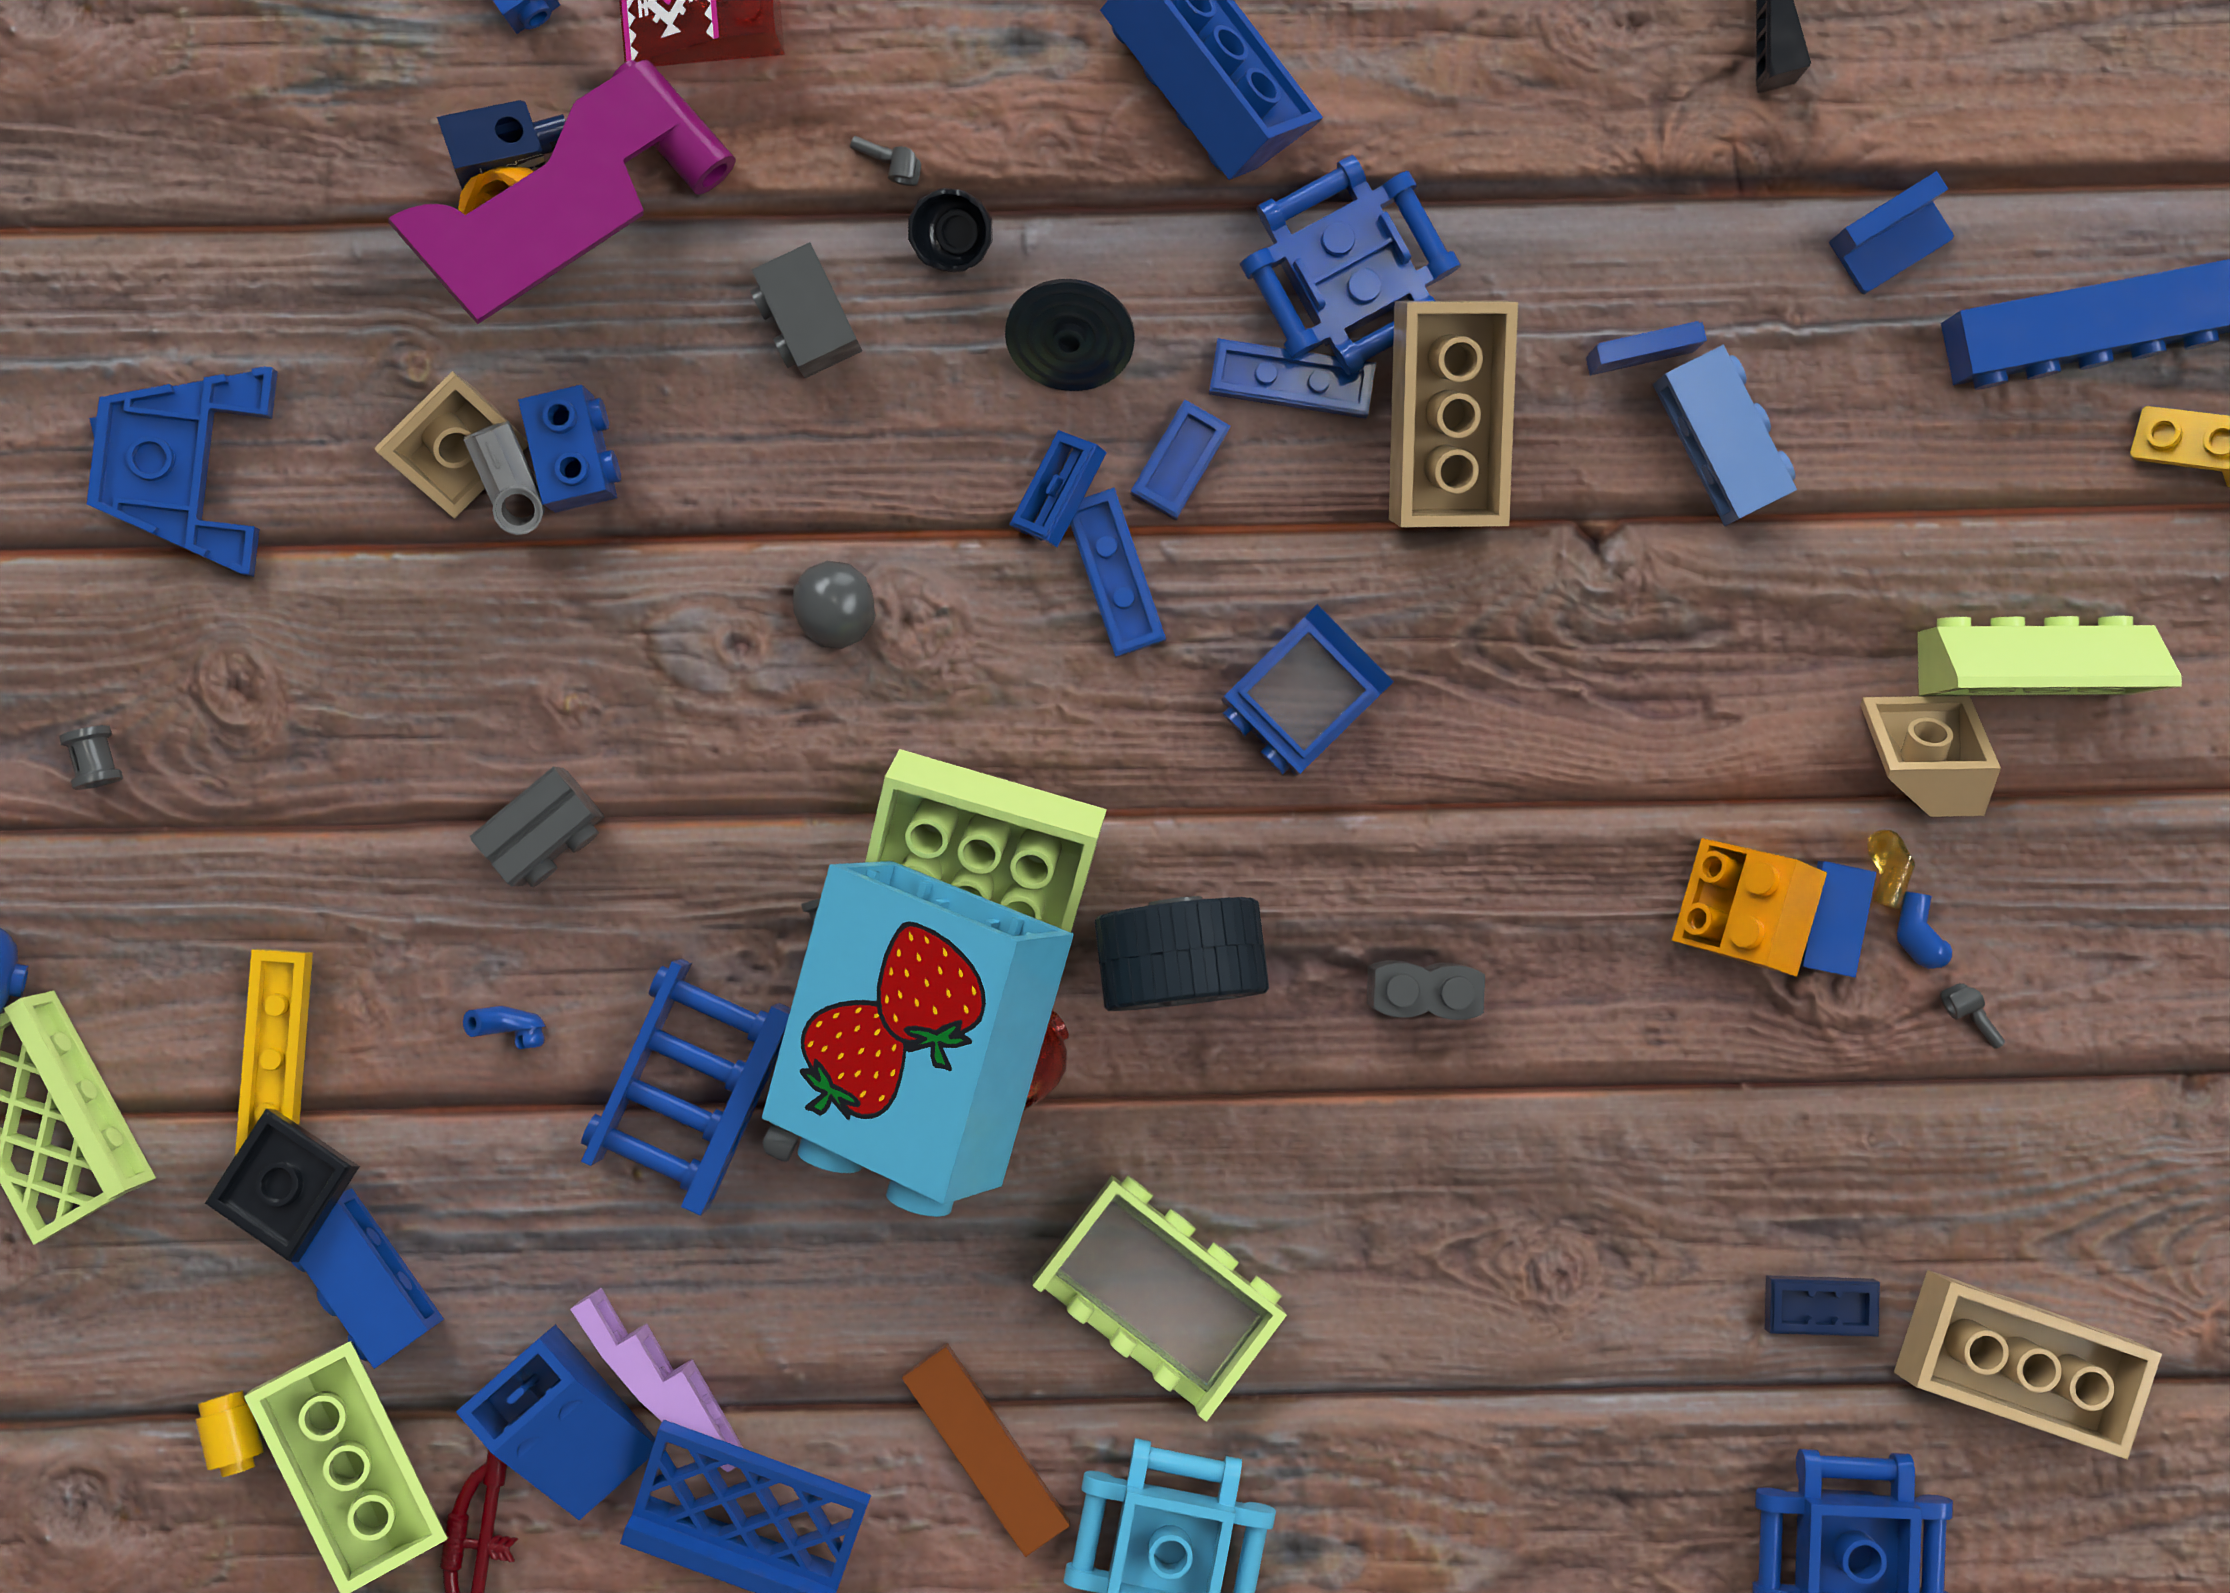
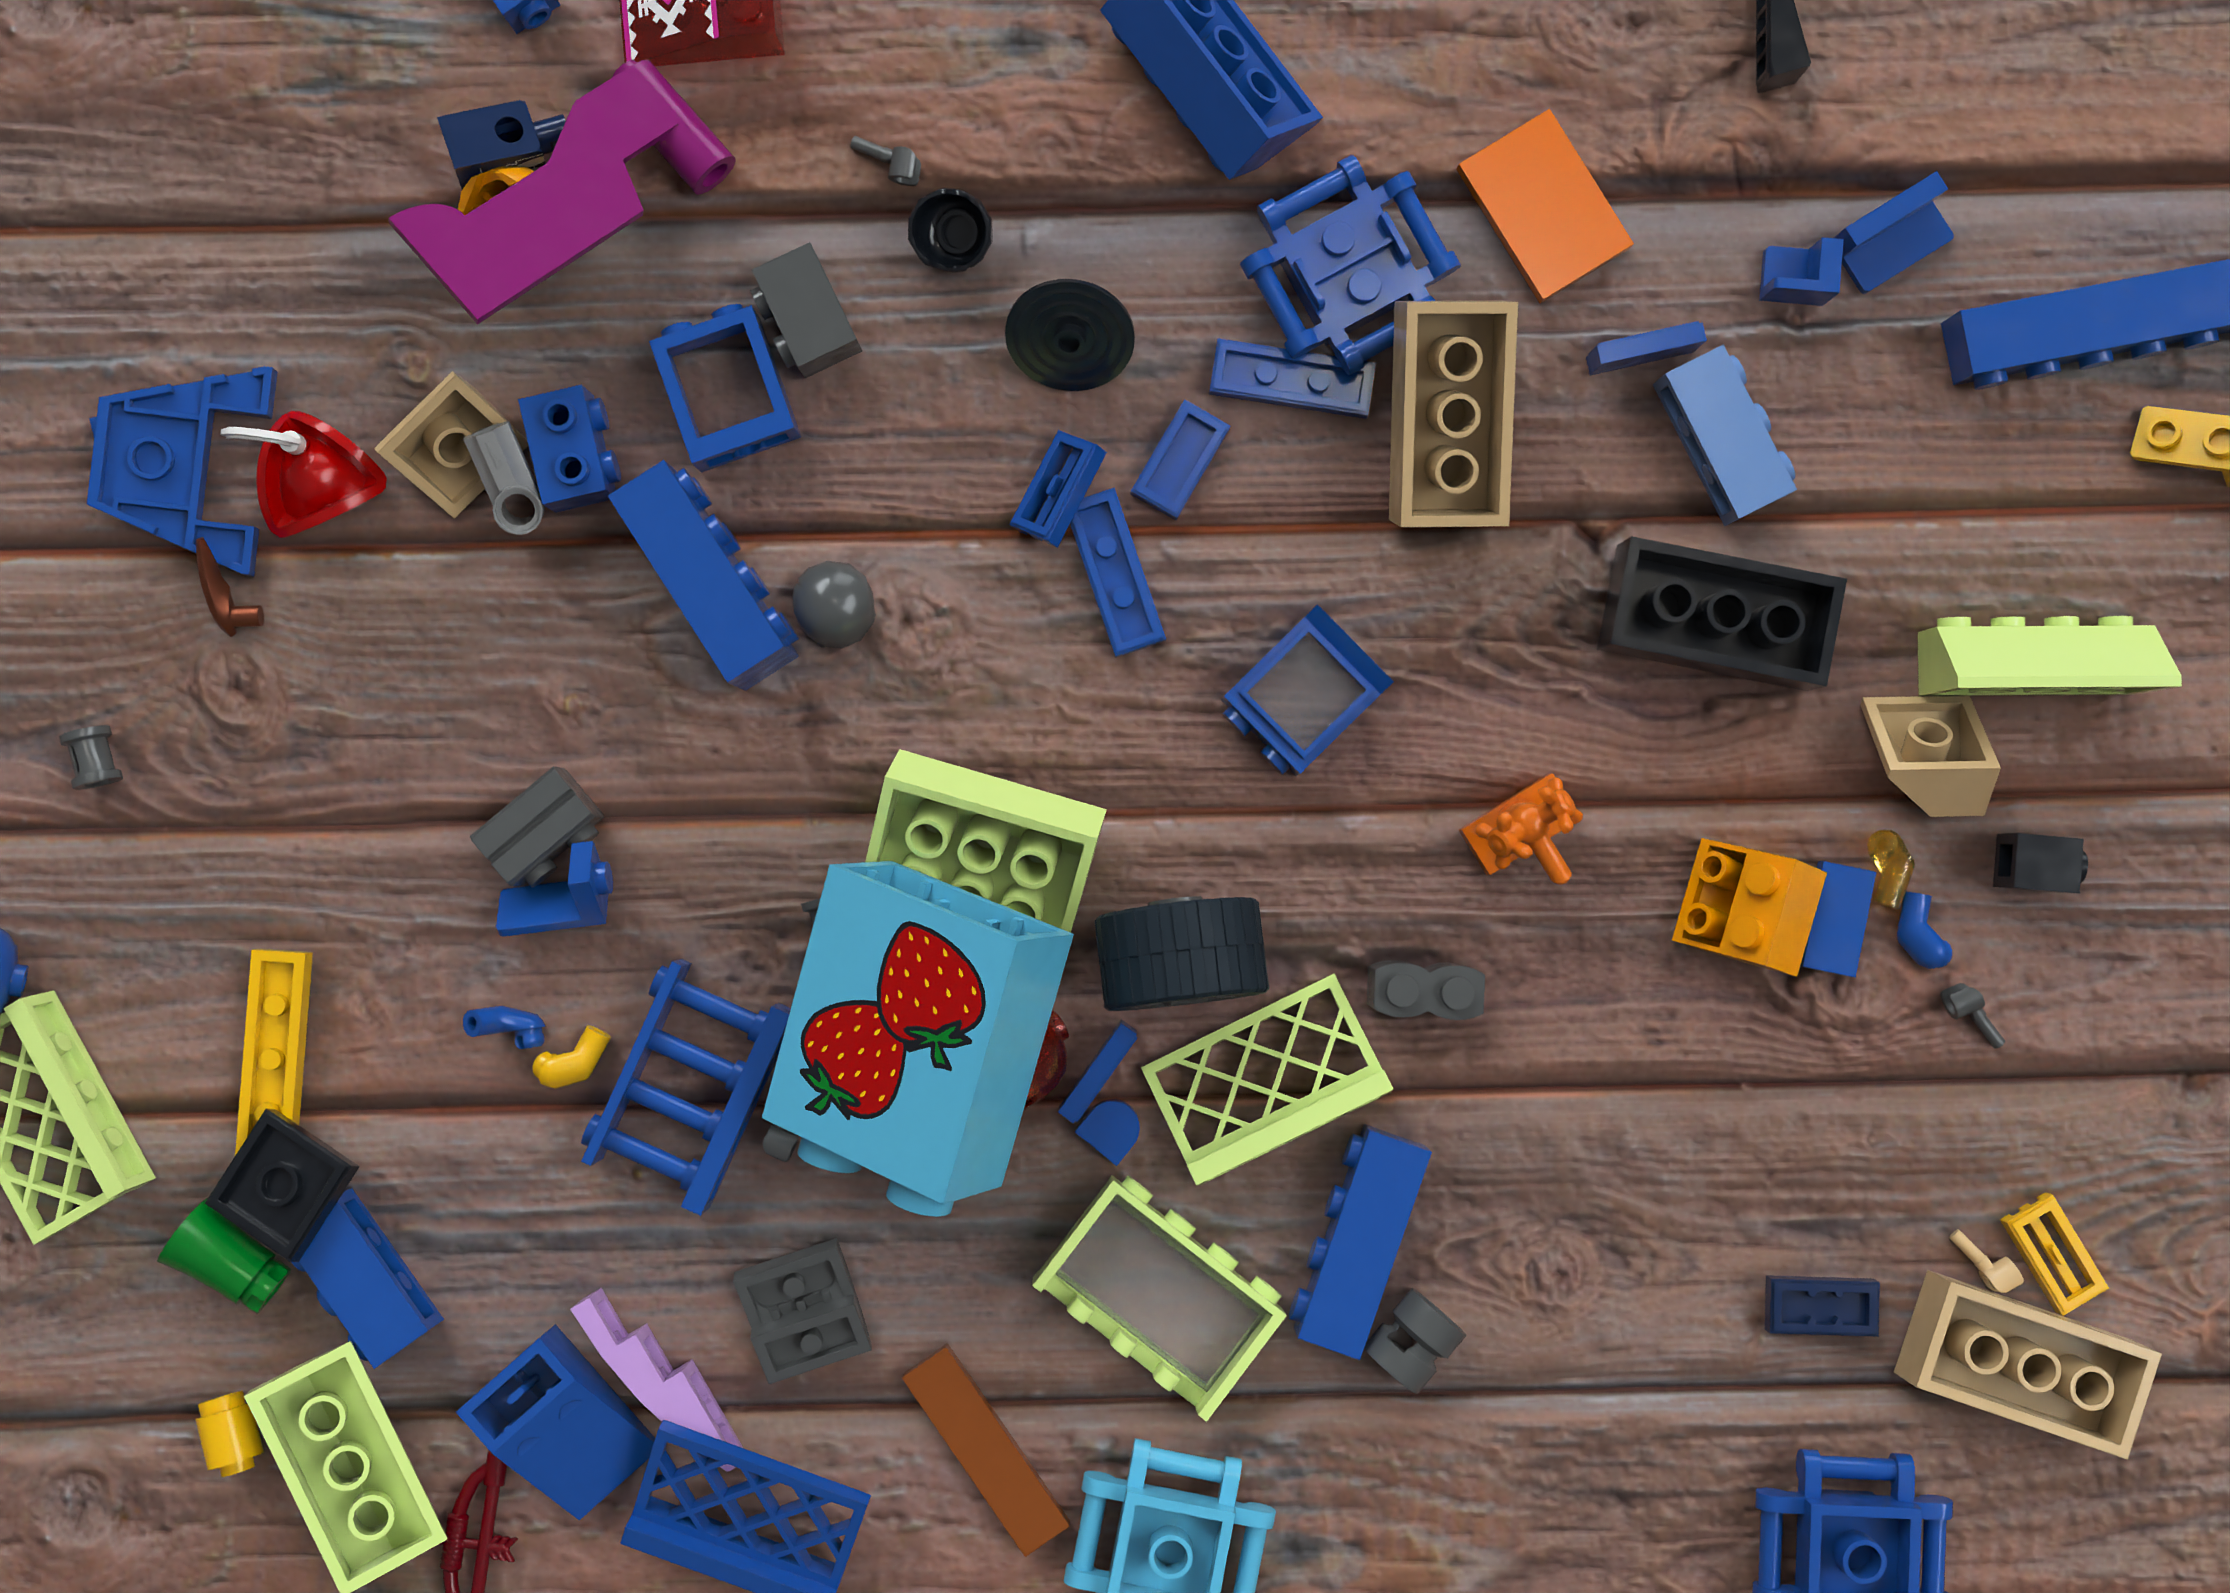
(219, 596): none -> copper bar
(224, 1259): none -> green plant
(308, 472): none -> red hat
(563, 904): none -> blue bracket
(574, 1066): none -> yellow arm
(703, 576): none -> blue brick
(741, 439): none -> blue window
(802, 1311): none -> dark grey slope
(1098, 1072): none -> blue tile
(1110, 1128): none -> blue tile
(1287, 1122): none -> yellowish green fence
(1360, 1241): none -> blue brick
(1426, 1324): none -> dark grey wheel
(1523, 827): none -> orange piece
(1544, 206): none -> orange tile
(1722, 614): none -> black brick
(1802, 274): none -> blue panel
(1999, 1276): none -> tan hand
(2029, 1216): none -> yellow tile
(2039, 863): none -> black brick

